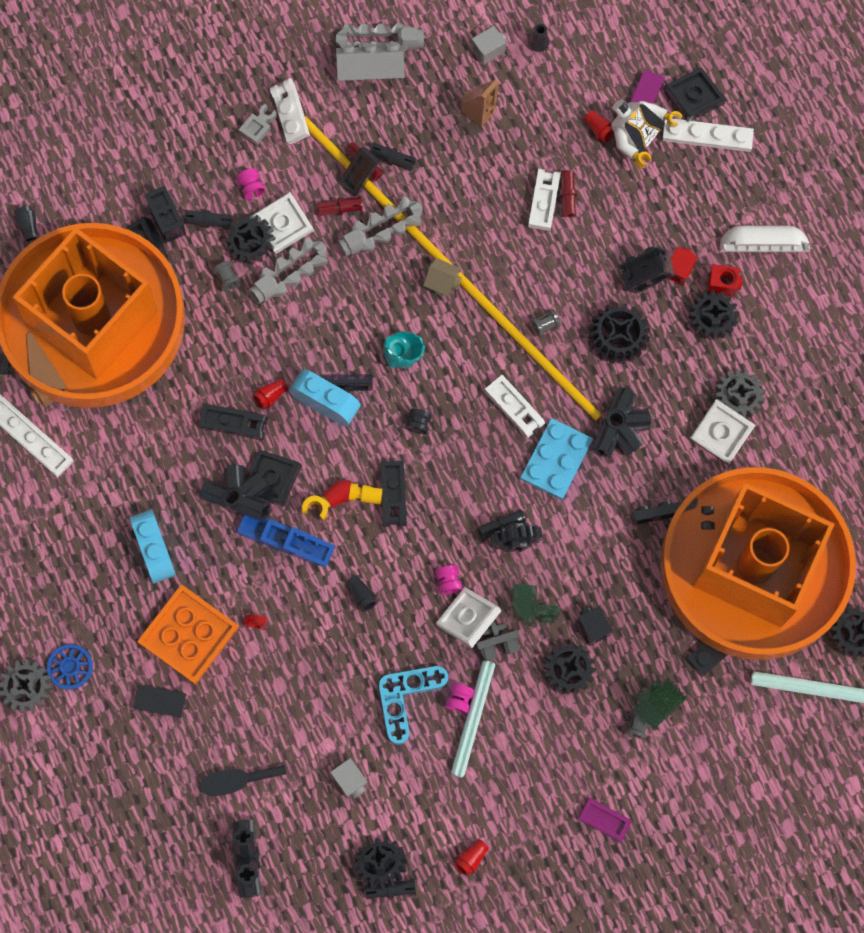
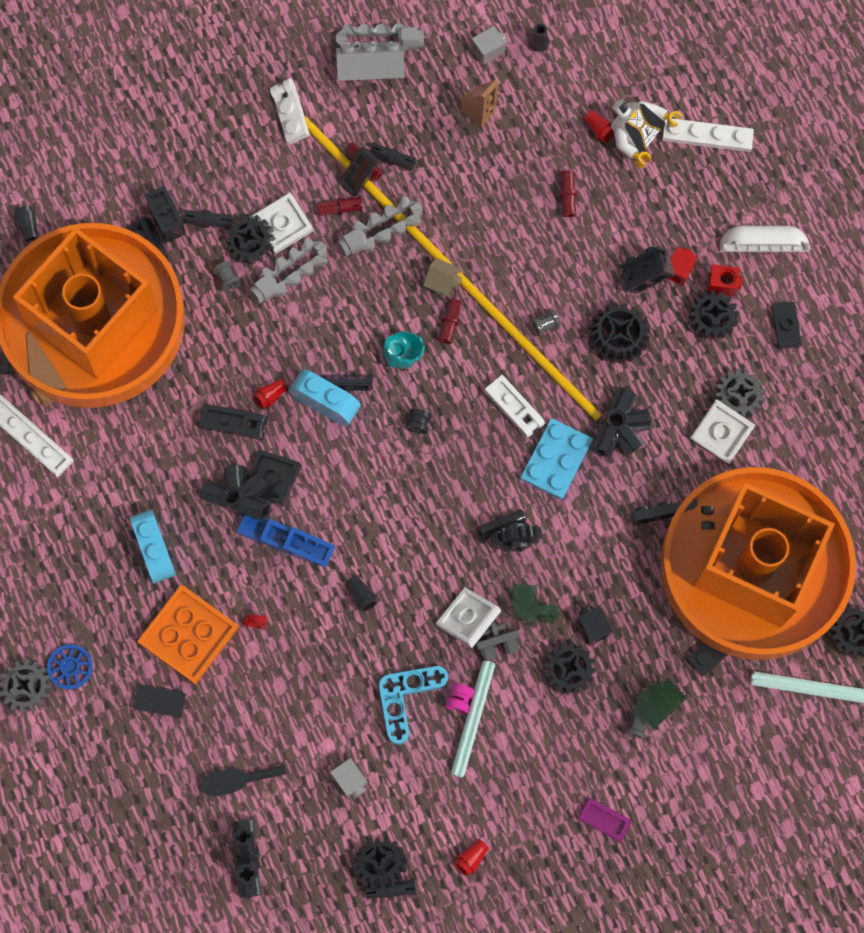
(250, 182): dark pink wheel -> none
(256, 127): light grey plate -> none
(342, 492): yellow piece -> none
(393, 492): black plate -> none
(448, 580): dark pink wheel -> none
(450, 321): none -> dark red axle
(544, 200): white plate -> none
(648, 87): magenta tile -> none
(694, 94): black plate -> none
(786, 325): none -> black plate

